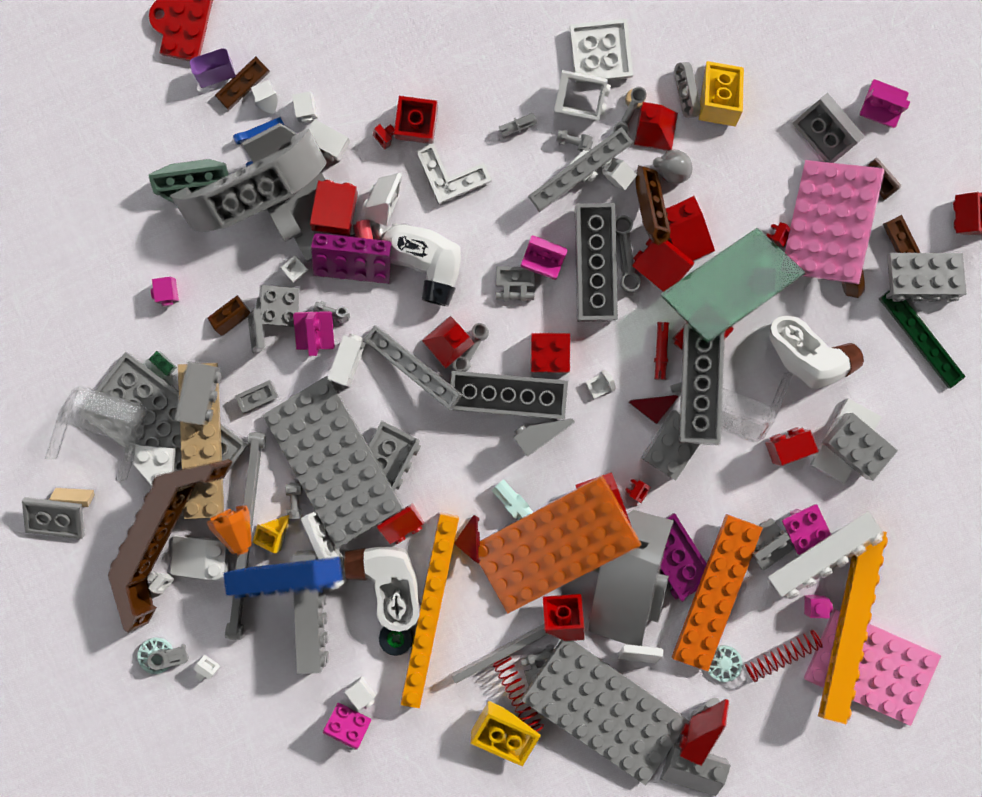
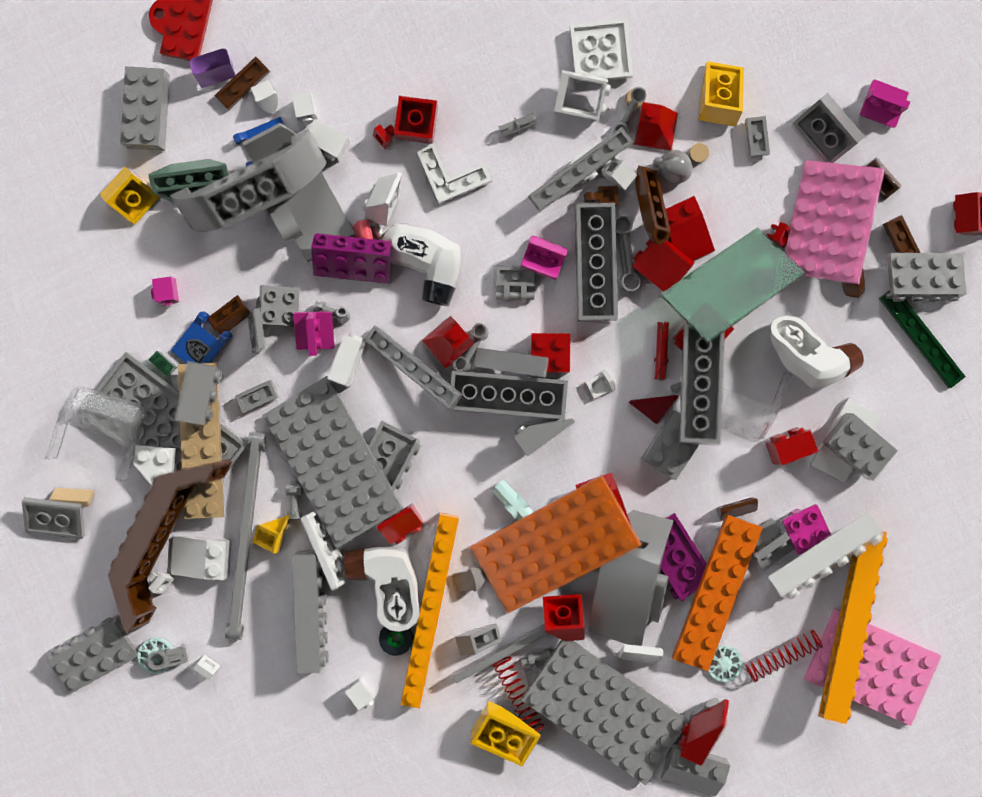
(91, 654): none -> light grey bracket
(129, 195): none -> yellow slope
(145, 108): none -> light grey brick
(198, 344): none -> blue flag
(233, 529): orange cone -> none
(283, 578): blue brick -> none
(294, 269): white tile -> none
(334, 207): red brick -> none
(347, 726): dark pink bracket -> none
(469, 539): dark red tile -> none
(469, 579): none -> light grey tile
(478, 639): none -> light grey slope
(511, 362): none -> light grey tile
(583, 143): light grey bar -> none
(605, 194): none -> reddish brown plate
(640, 490): red tile -> none
(682, 72): light grey beam -> none
(699, 153): none -> tan tile
(738, 508): none -> reddish brown slope
(757, 136): none -> light grey plate
(817, 606): dark pink brick -> none

